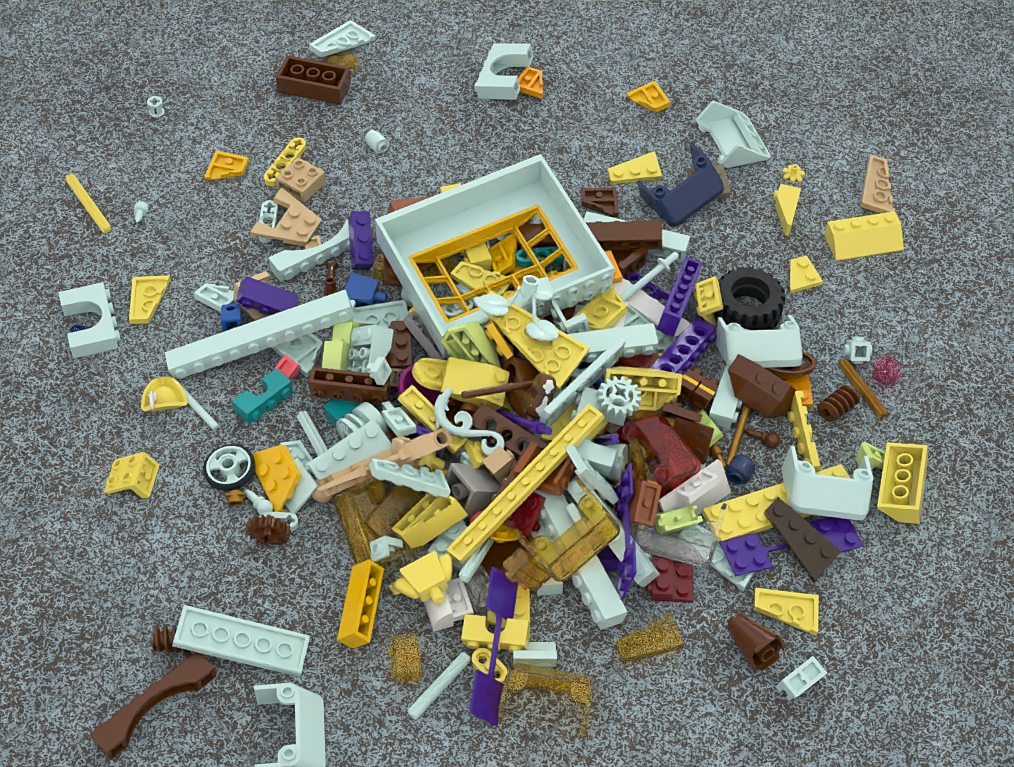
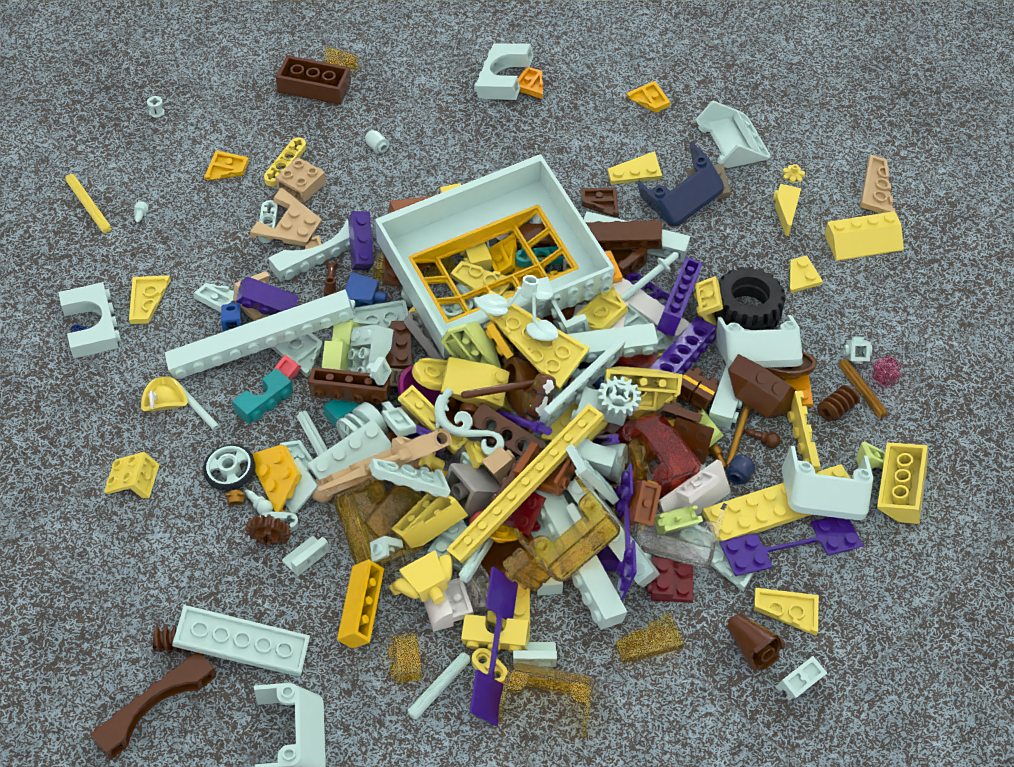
(306, 554): none -> light aqua panel
(341, 39): light aqua wing -> none
(808, 545): dark brown wing -> none

